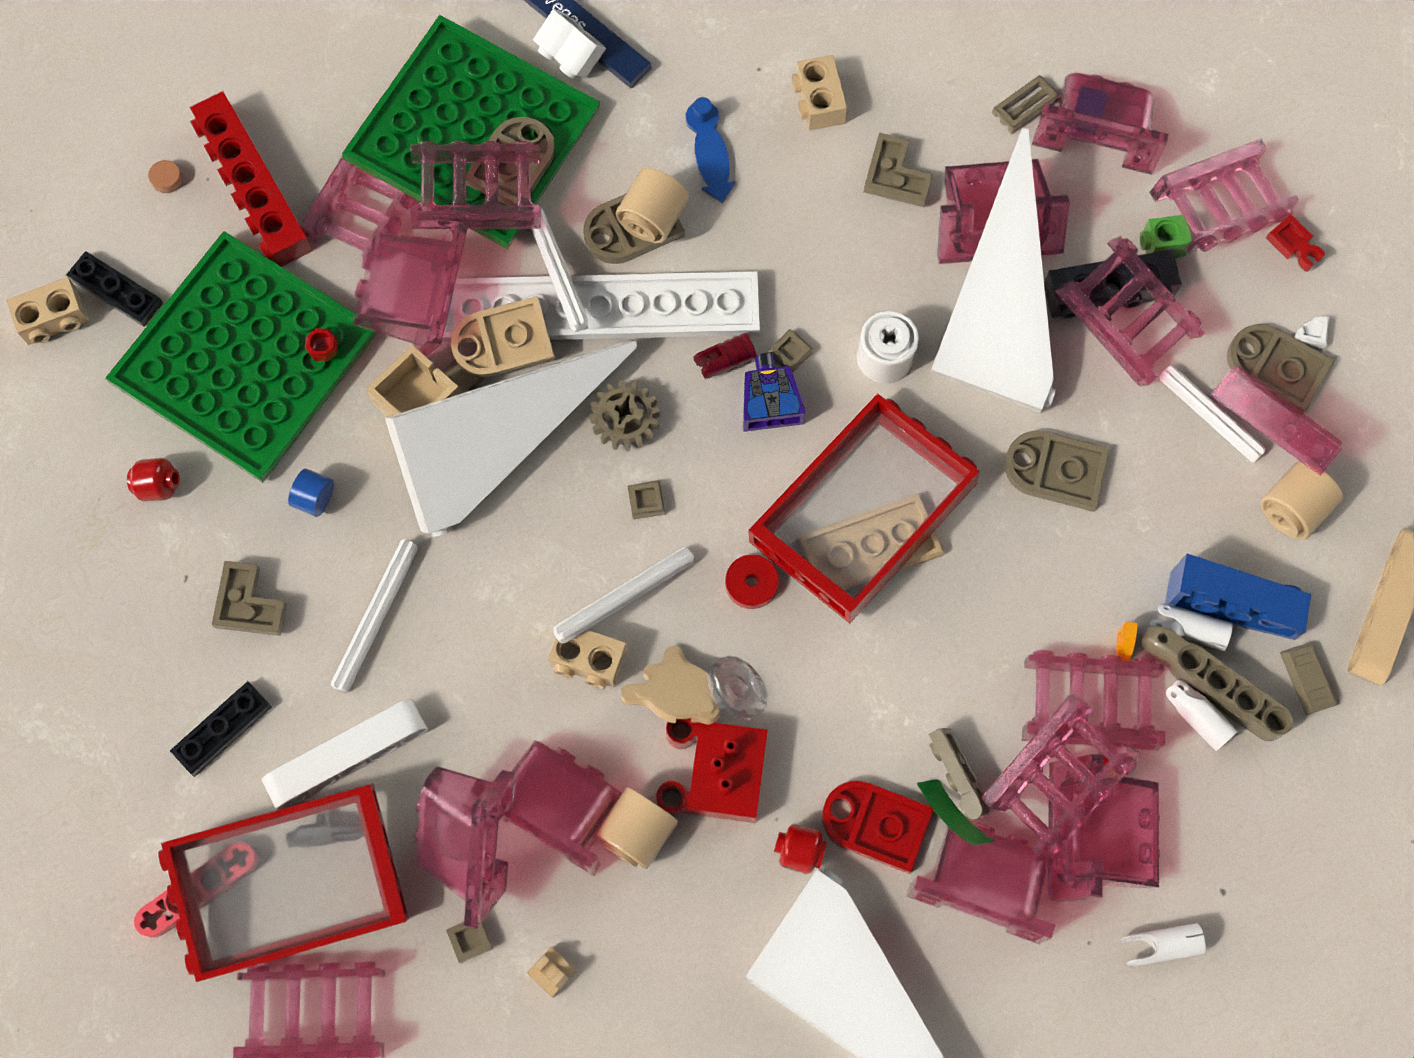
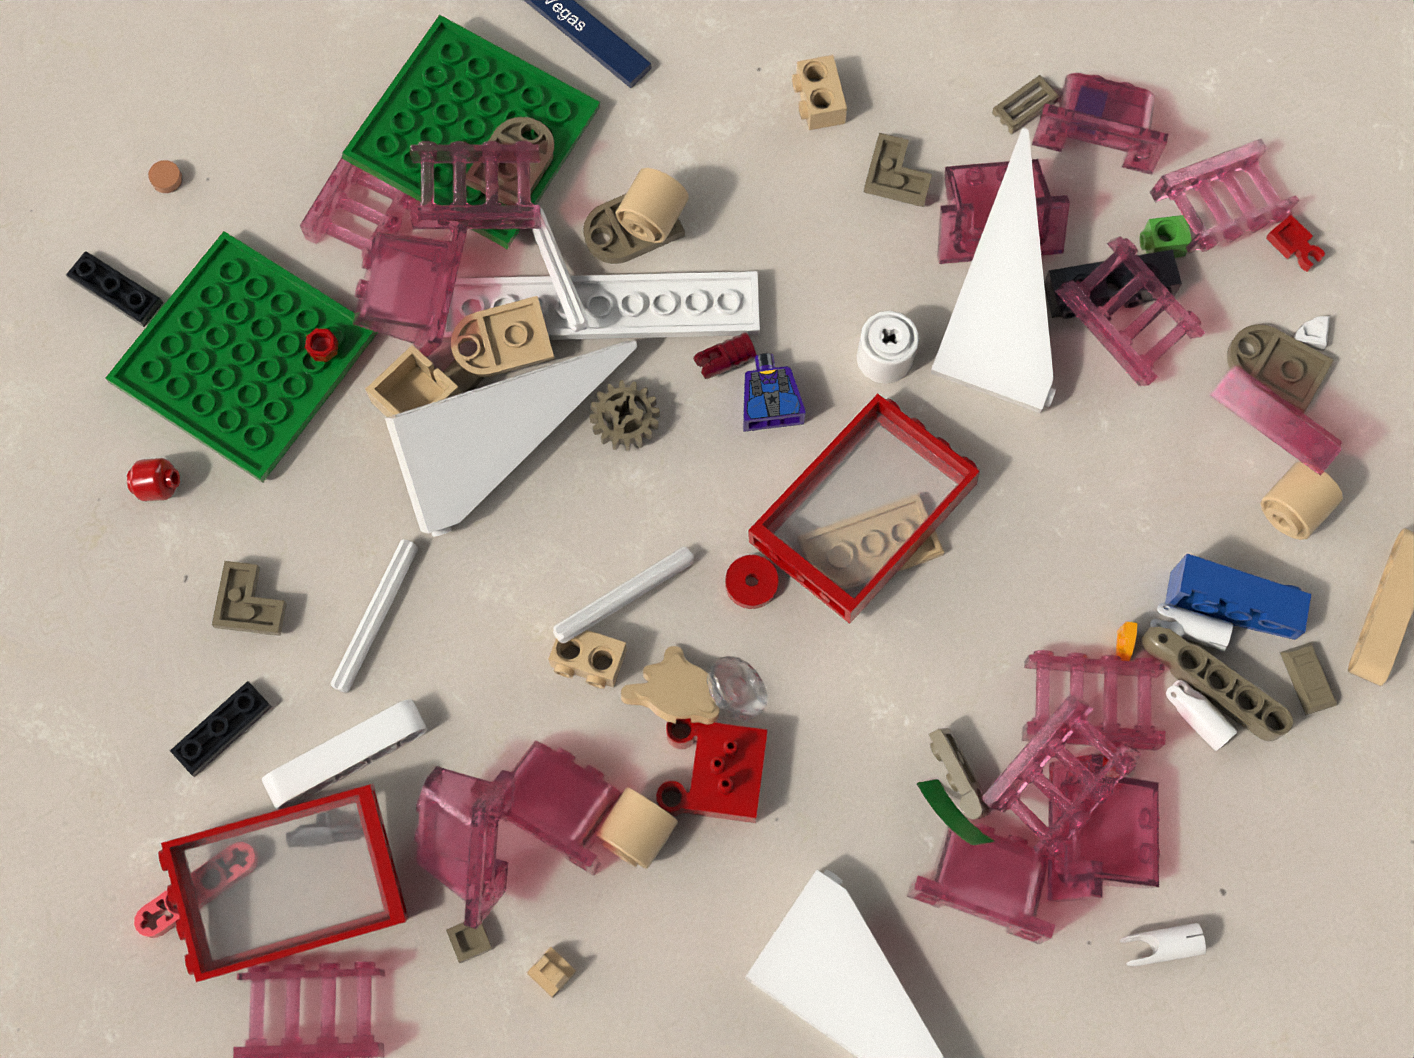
(46, 304): tan brick -> none
(217, 115): red brick -> none
(311, 492): blue piece -> none
(568, 44): white brick -> none
(646, 500): dark tan tile -> none
(710, 148): blue brick -> none
(791, 350): dark tan tile -> none
(800, 848): red head -> none
(879, 824): red tile -> none
(1059, 468): dark tan tile -> none
(1212, 413): white axle -> none

